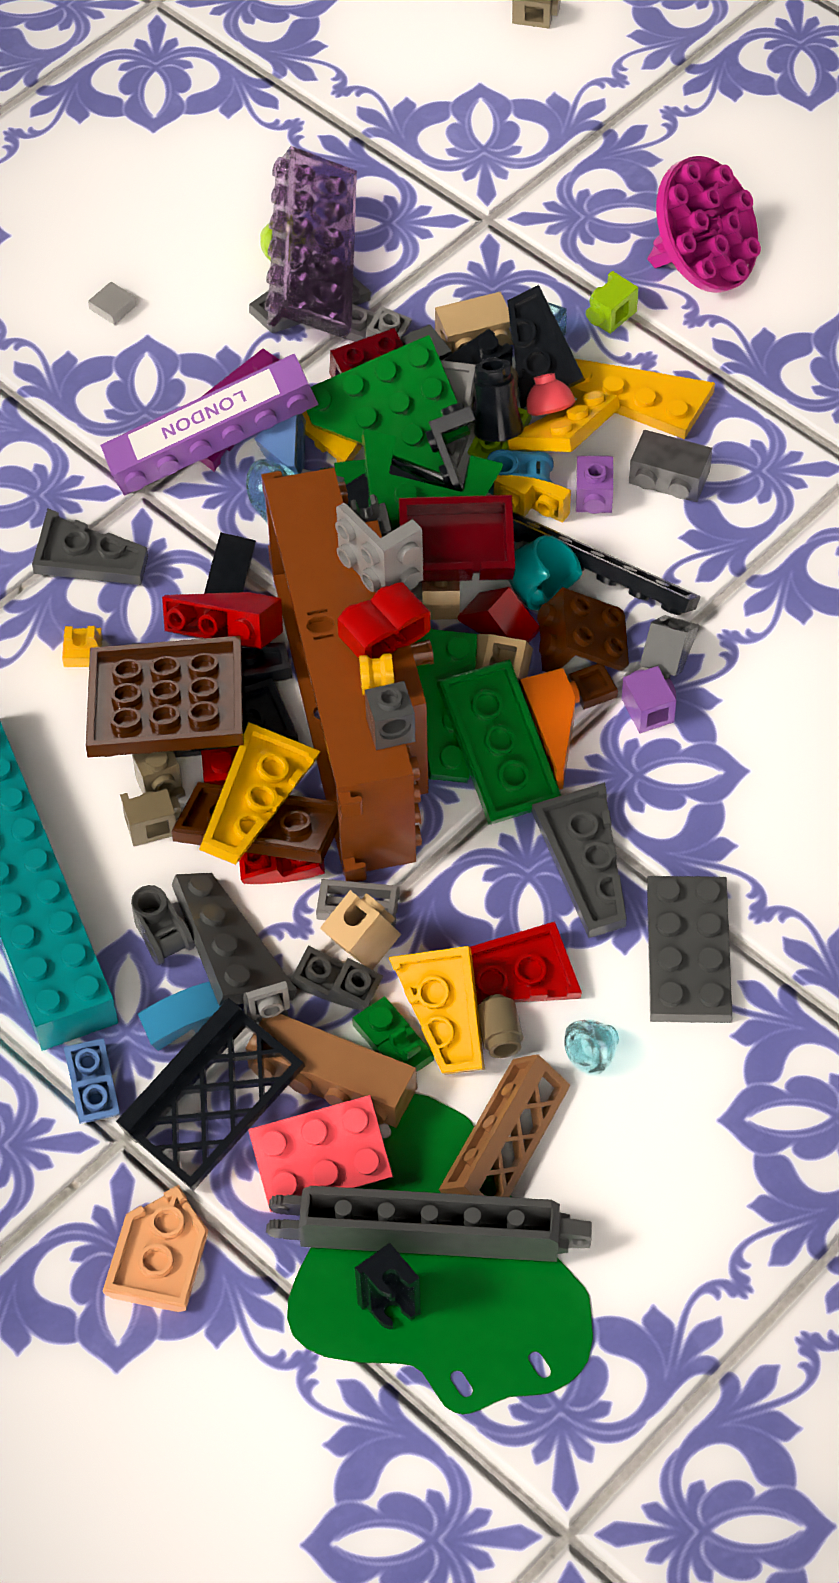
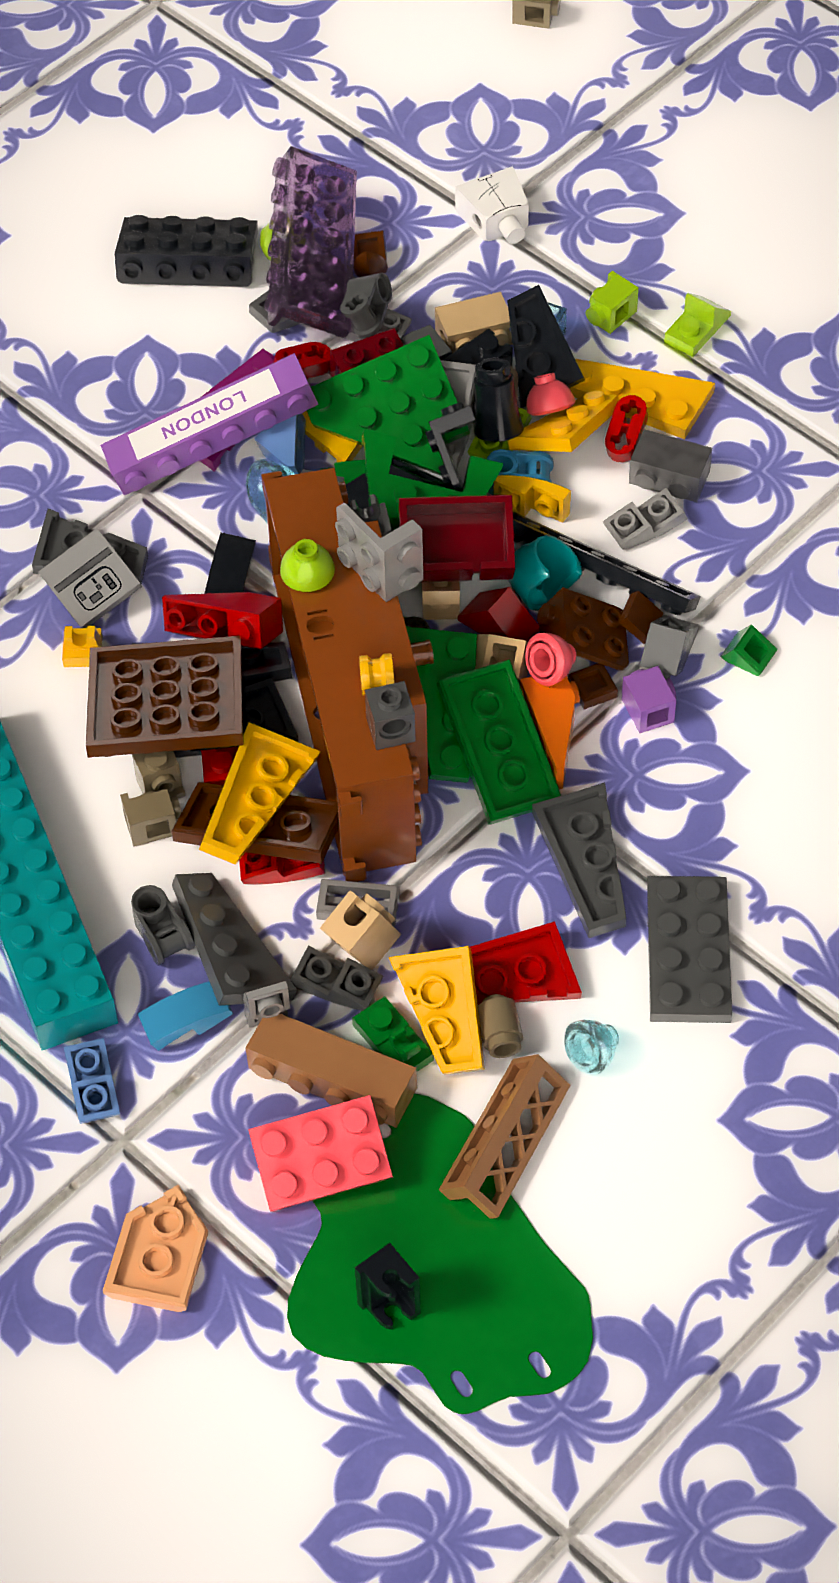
(90, 579): none -> light grey tile
(112, 303): light grey tile -> none
(182, 1074): black fence -> none
(186, 251): none -> black bracket
(307, 566): none -> lime brick
(312, 356): none -> red beam
(367, 303): none -> dark grey piece
(370, 253): none -> reddish brown plate
(384, 623): red brick -> none
(428, 1223): dark grey hinge -> none
(494, 206): none -> white torso
(549, 658): none -> coral brick
(593, 491): medium lavender brick -> none
(619, 426): none -> red beam
(638, 615): none -> reddish brown tile
(643, 523): none -> light grey slope
(696, 324): none -> lime slope
(705, 225): dark pink bracket -> none
(749, 651): none -> green slope

